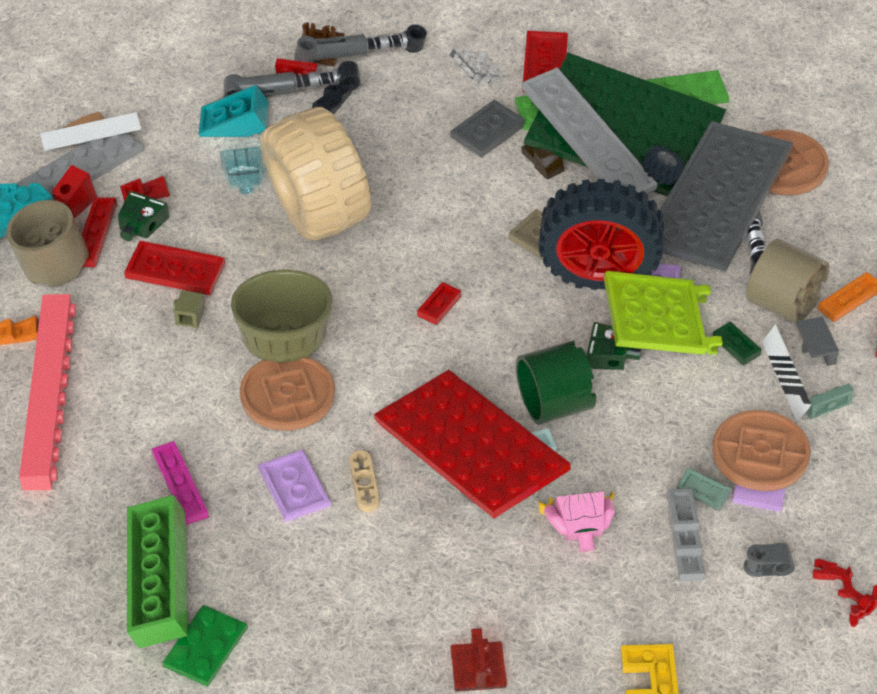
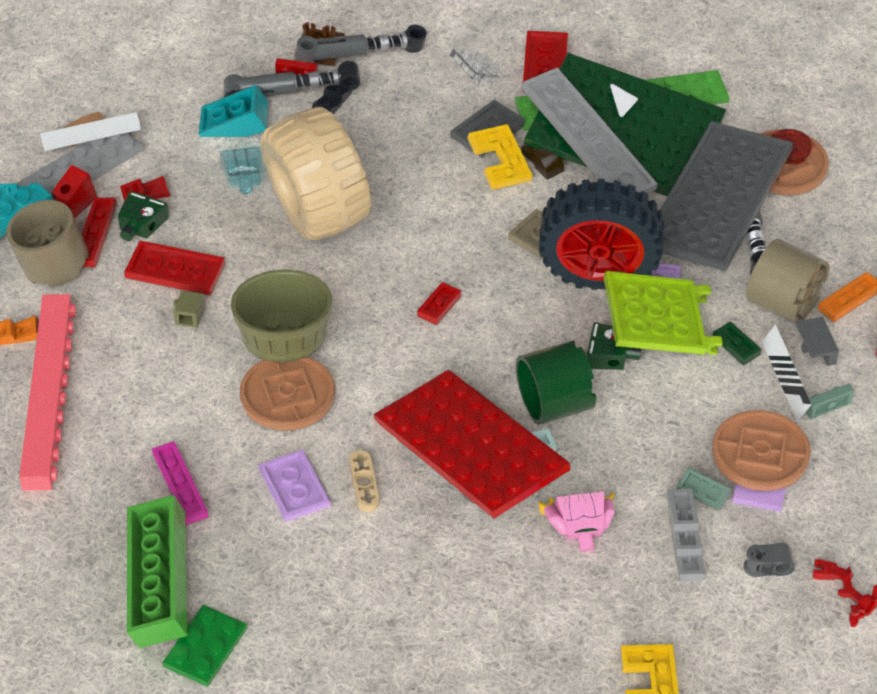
(478, 664): clear red bracket -> none
(513, 166): none -> yellow plate
(623, 100): none -> white sticker
(663, 165): black wheel -> none
(801, 144): none -> clear red tile

